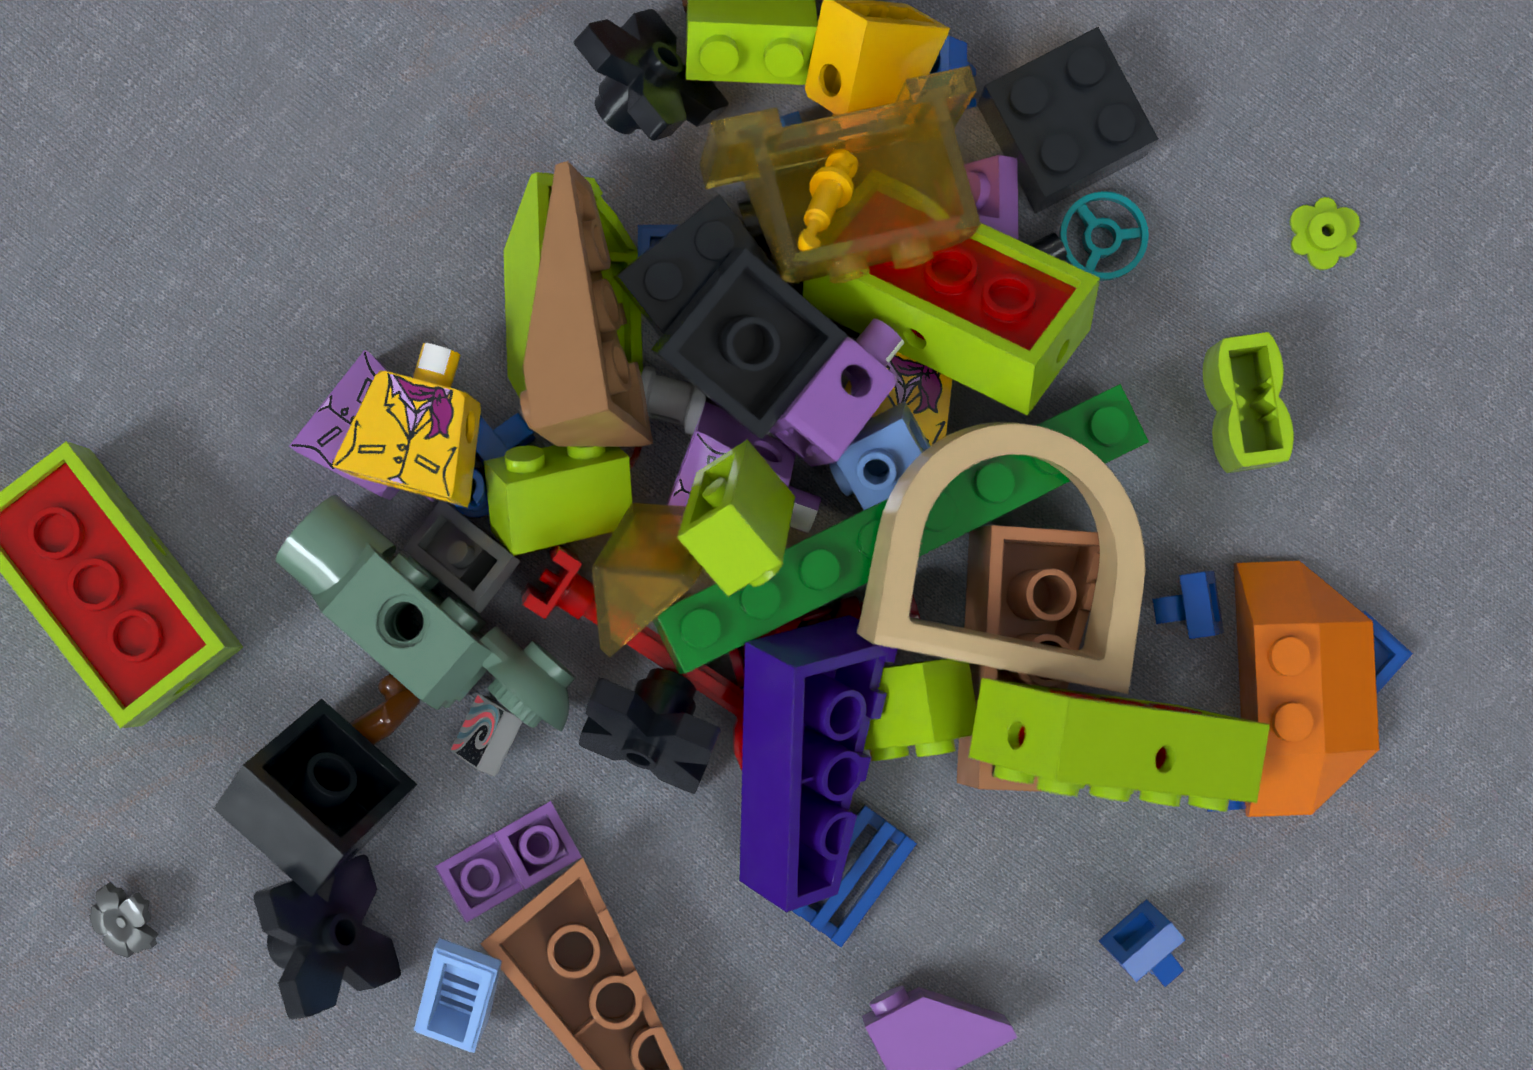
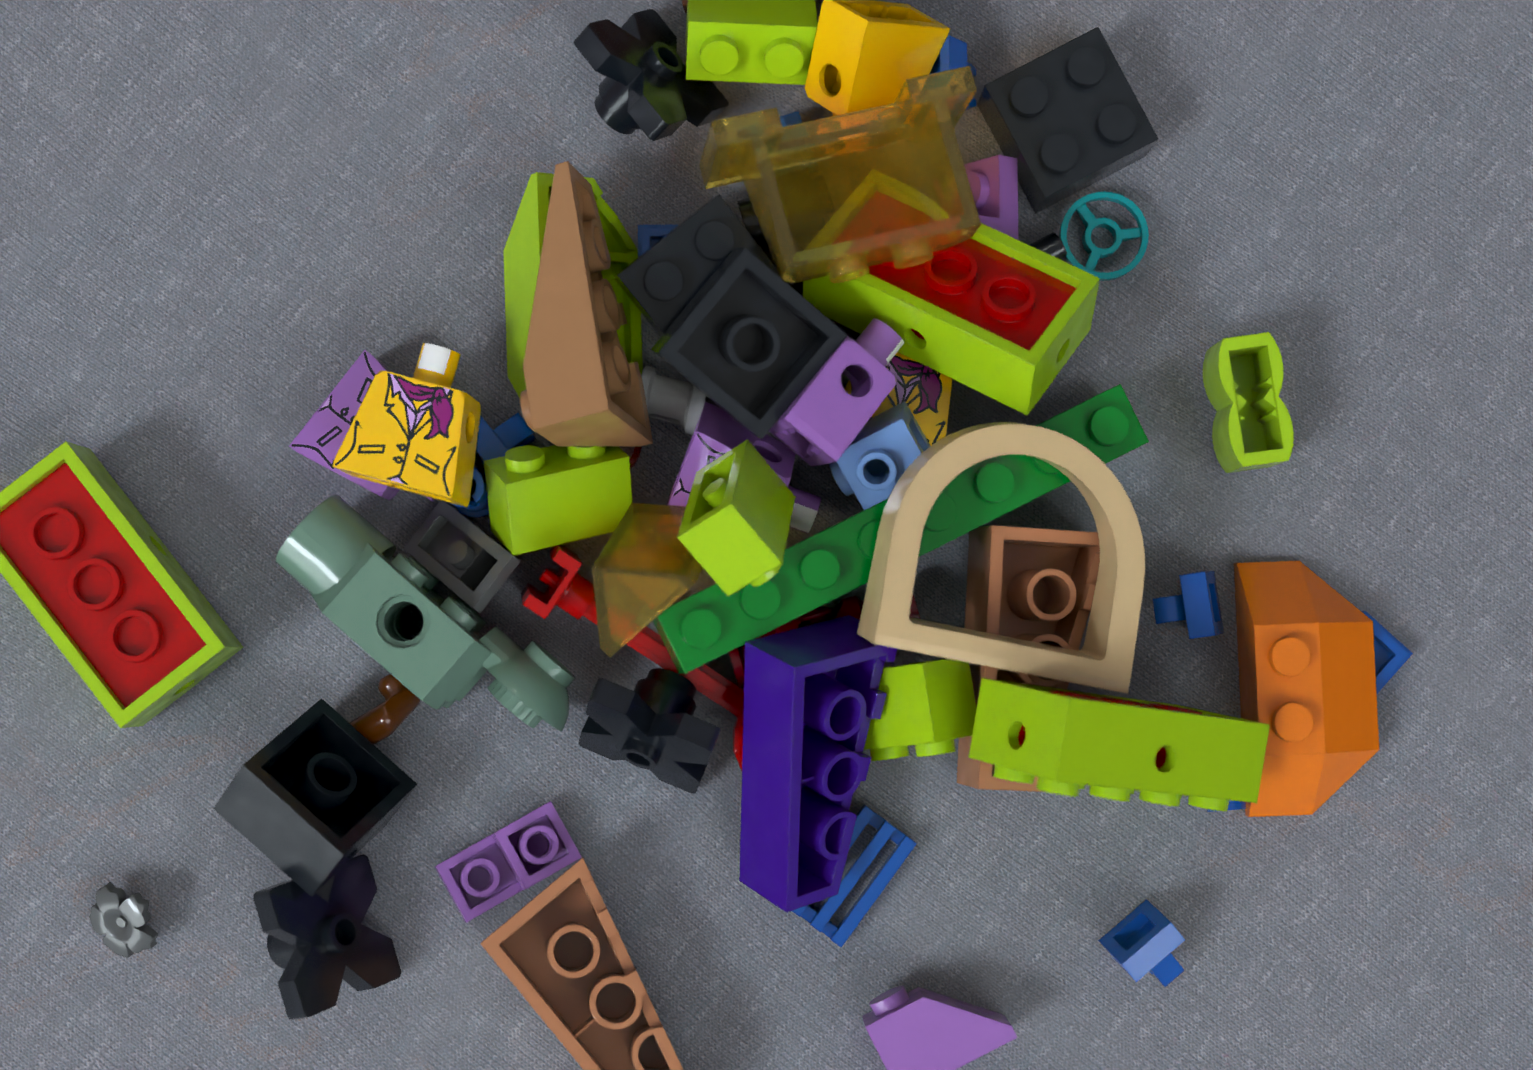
(457, 995): light blue slope -> none
(486, 735): light grey tile -> none
(830, 190): yellow piece -> none
(1309, 240): lime plant -> none

